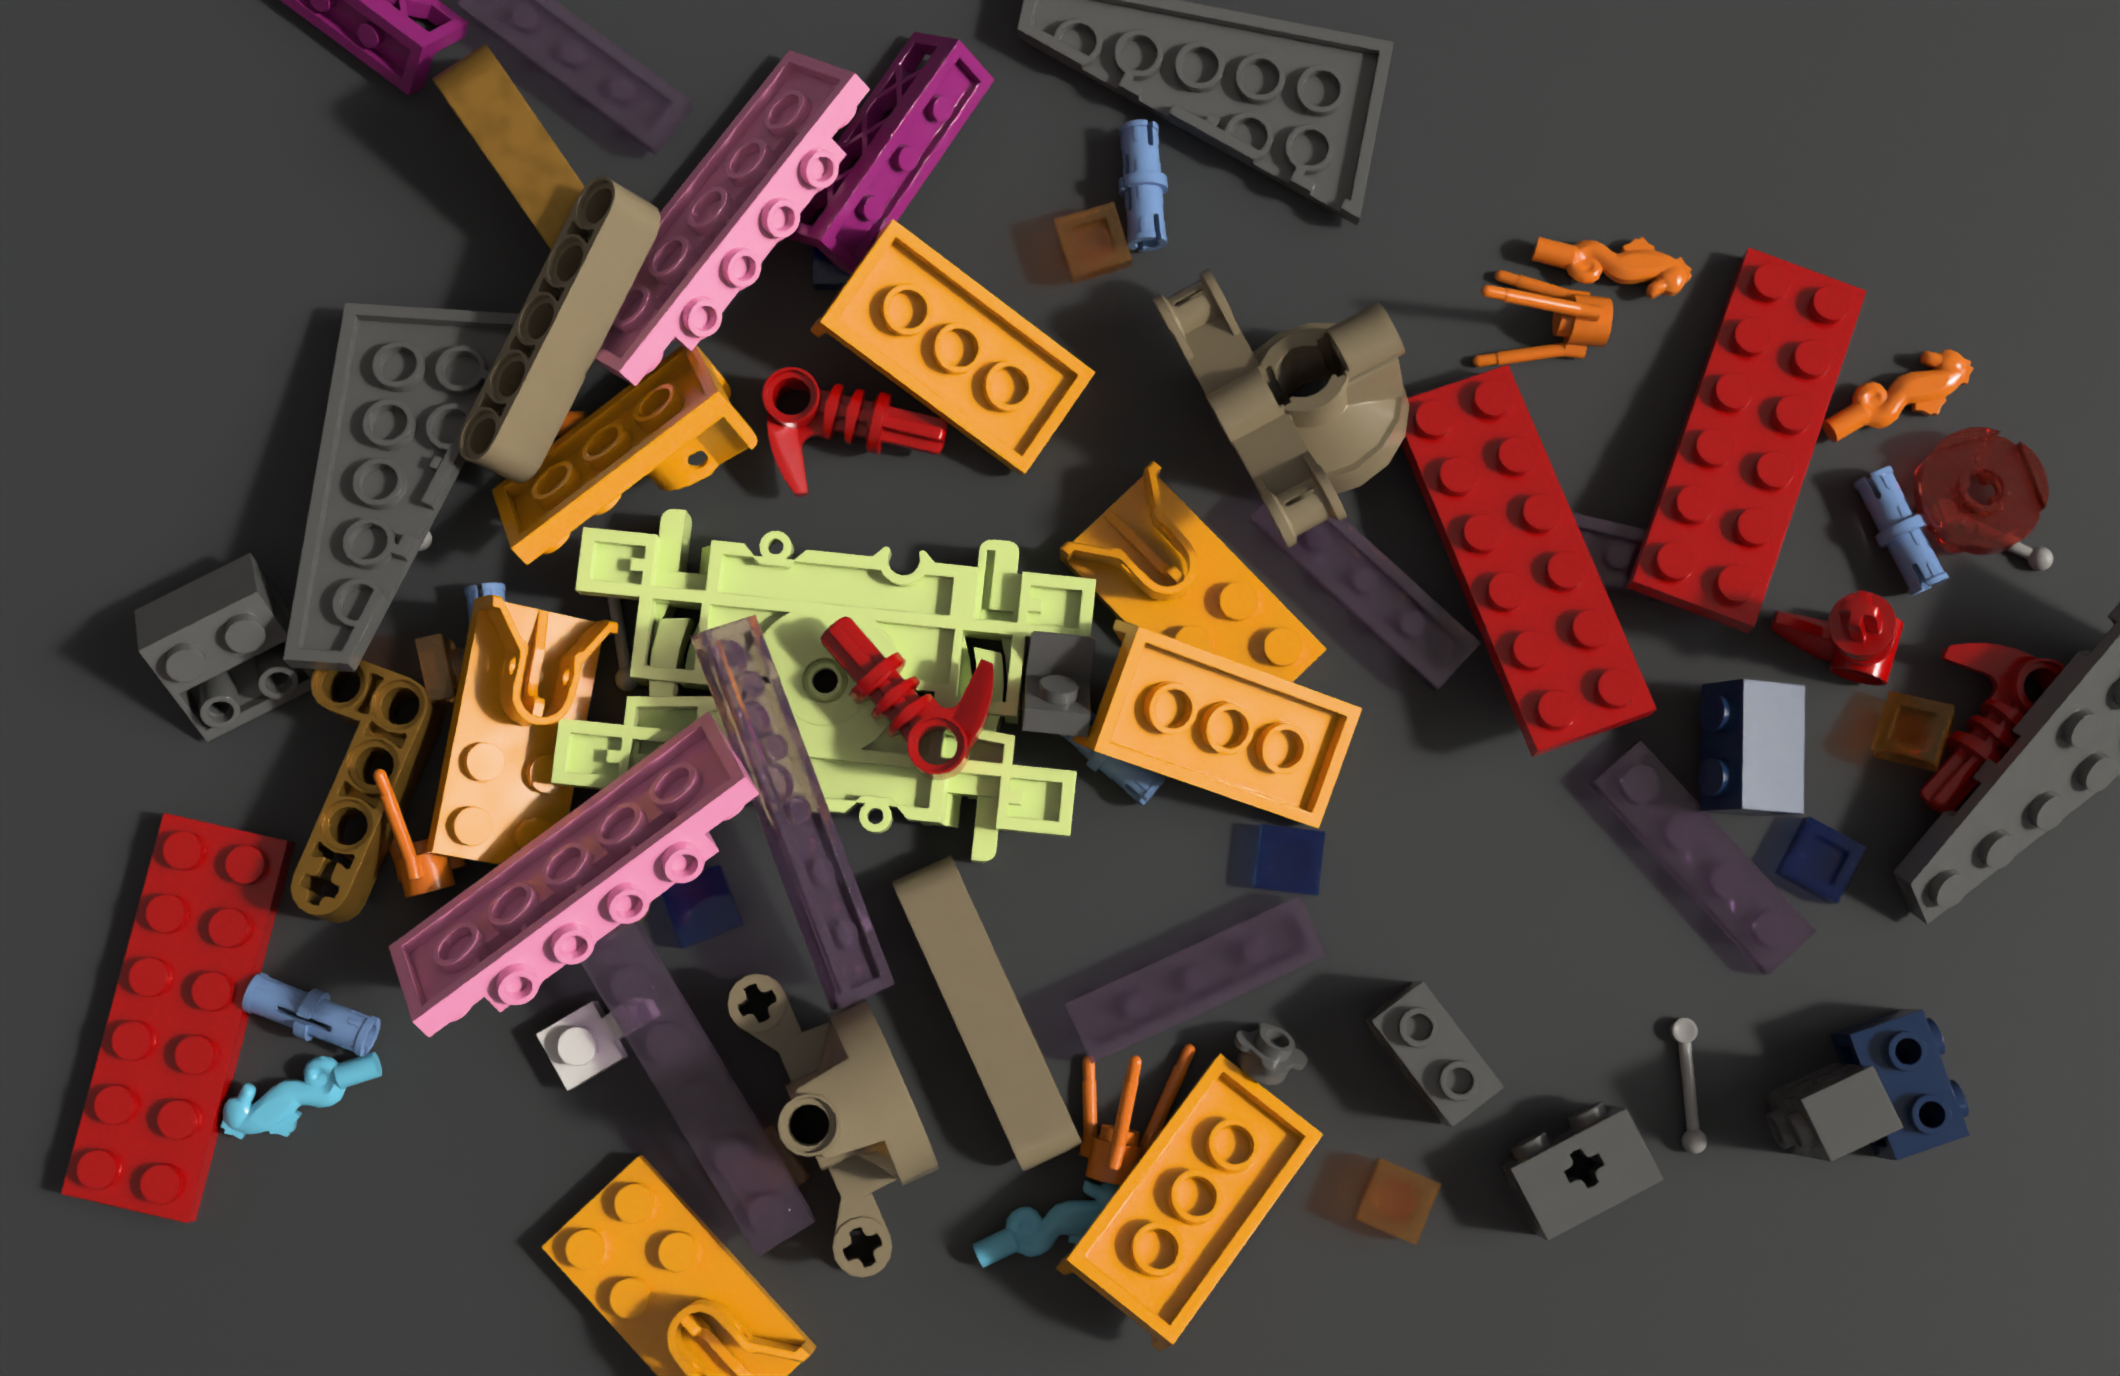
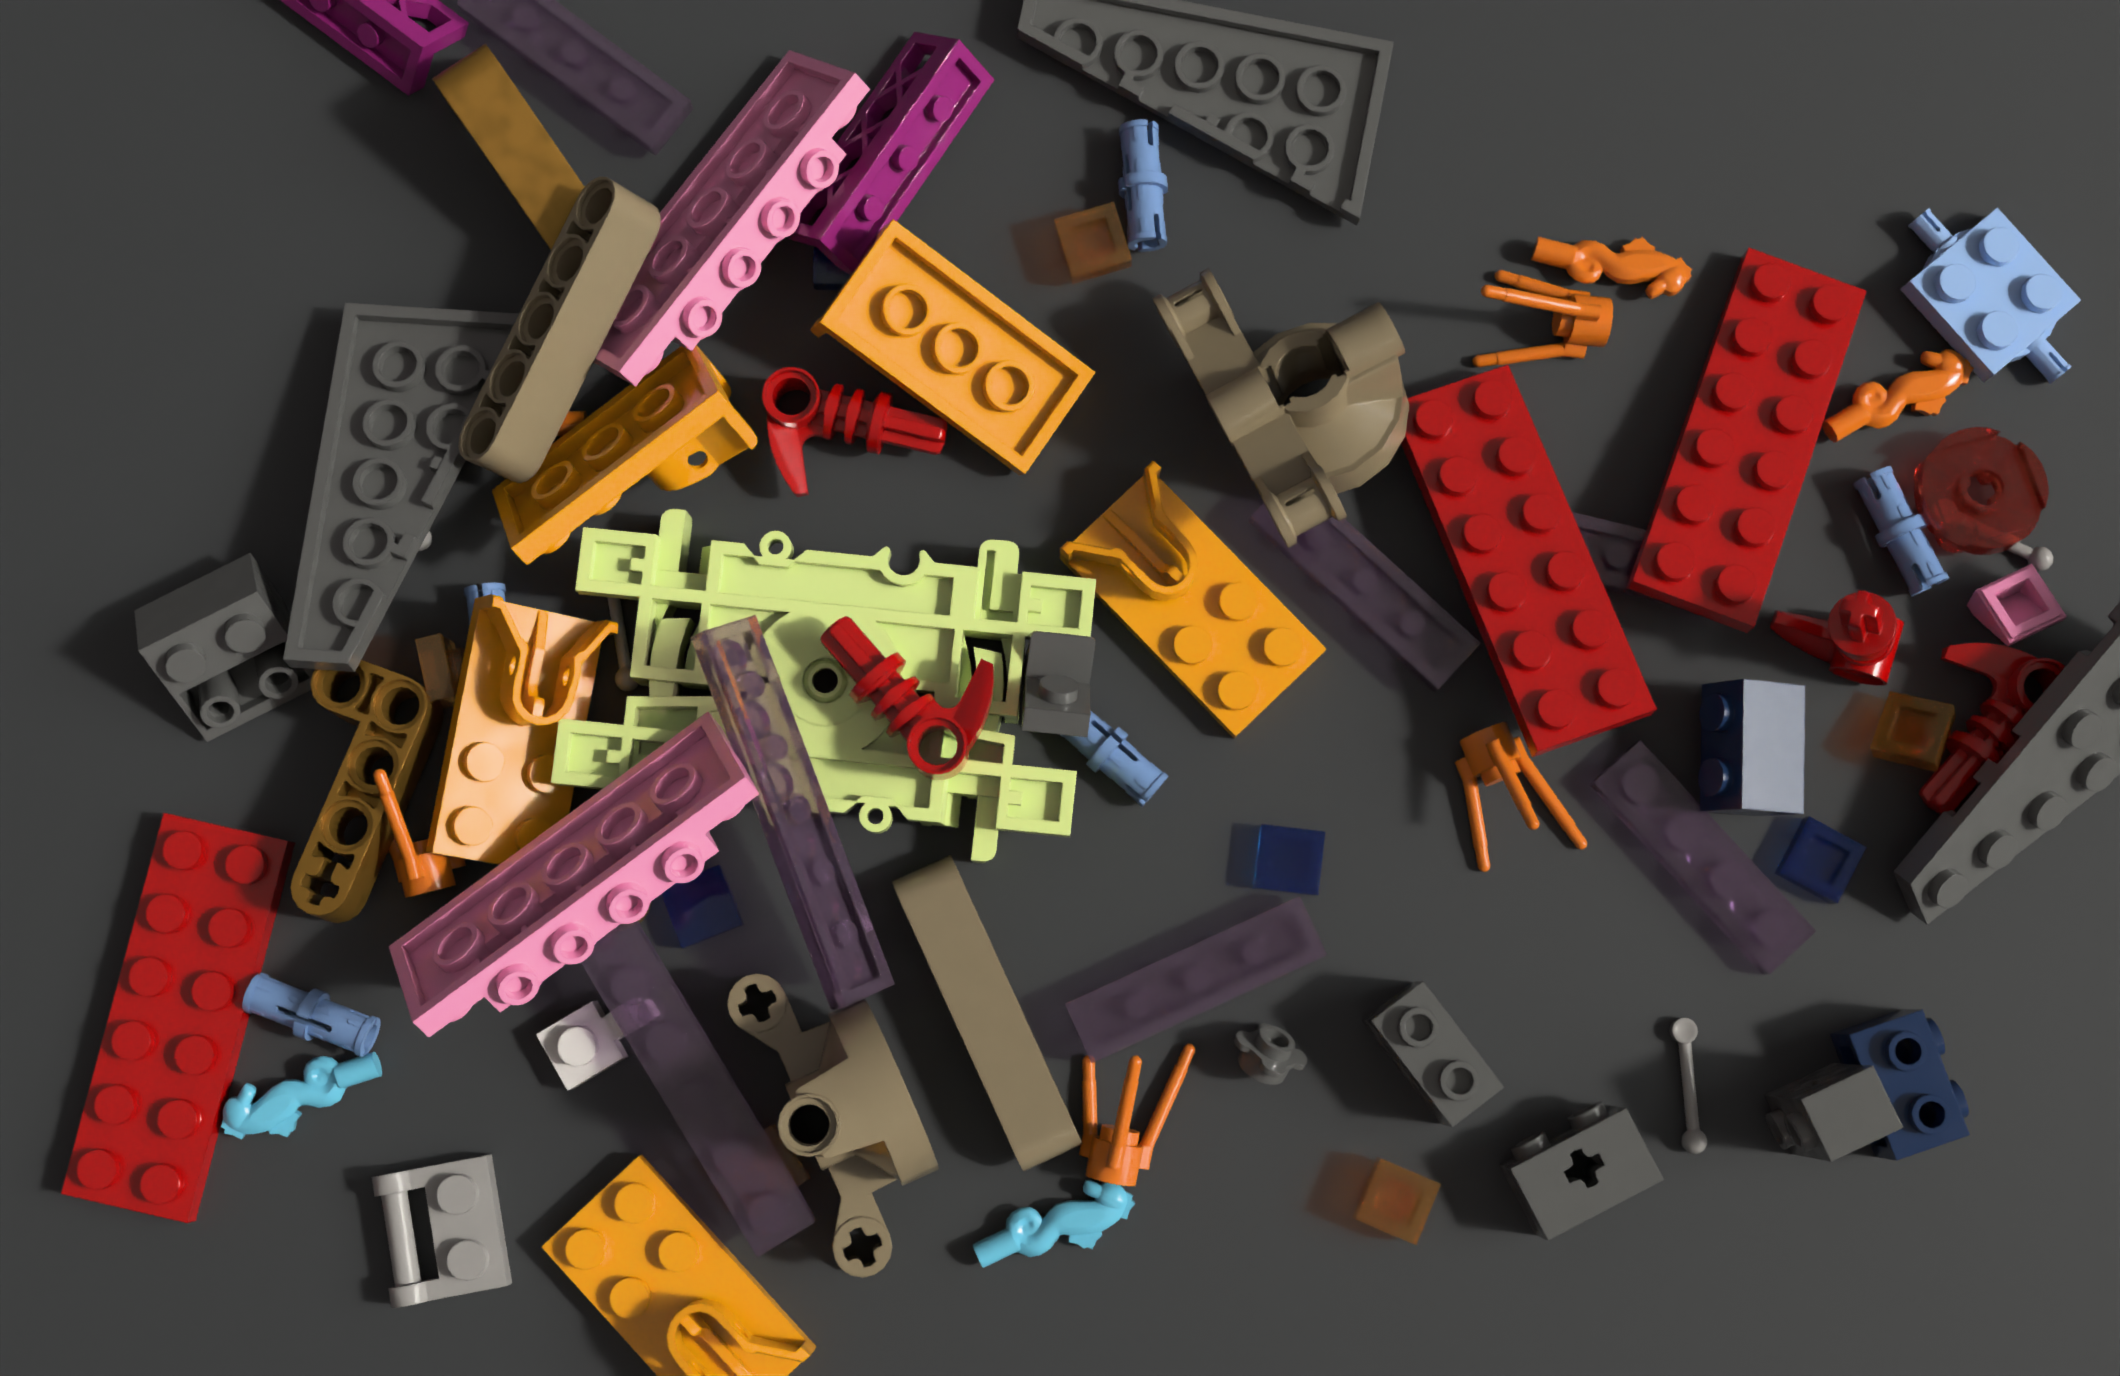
(463, 1226): none -> light grey plate
(1192, 1201): light orange plate -> none
(1221, 725): light orange plate -> none
(1500, 758): none -> orange plant
(1990, 295): none -> light blue plate
(2016, 606): none -> bright pink slope

